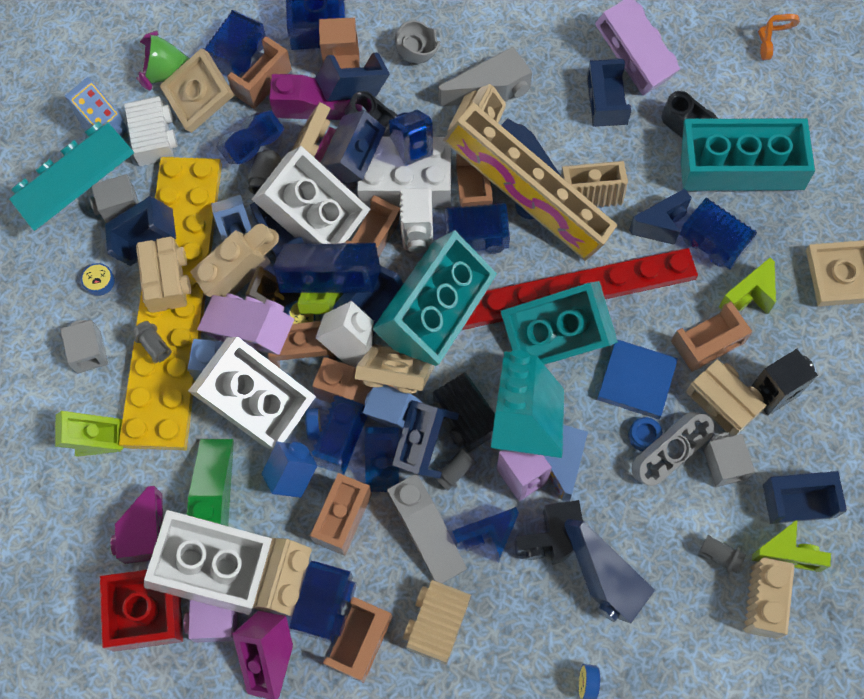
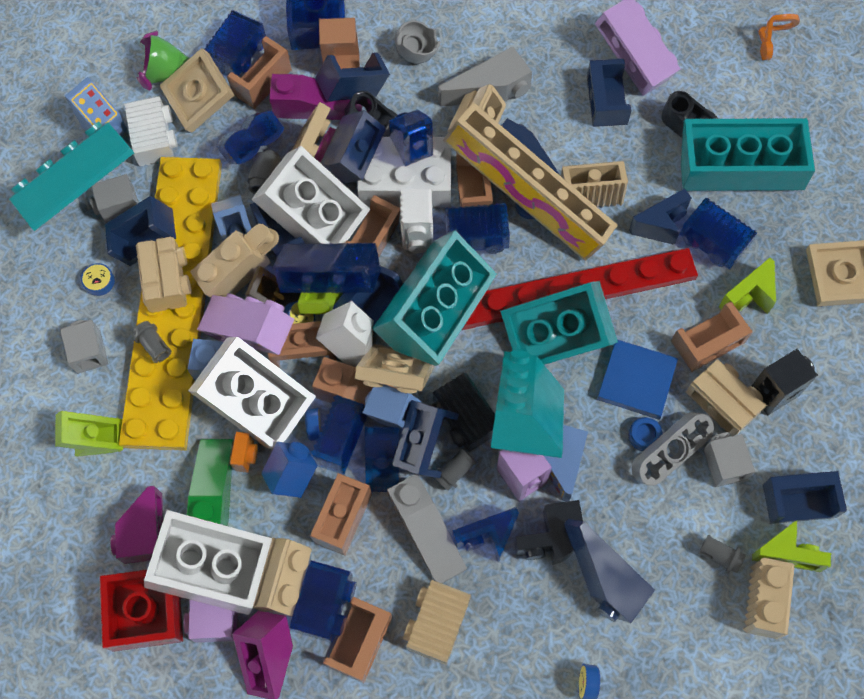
(243, 452): none -> orange plate

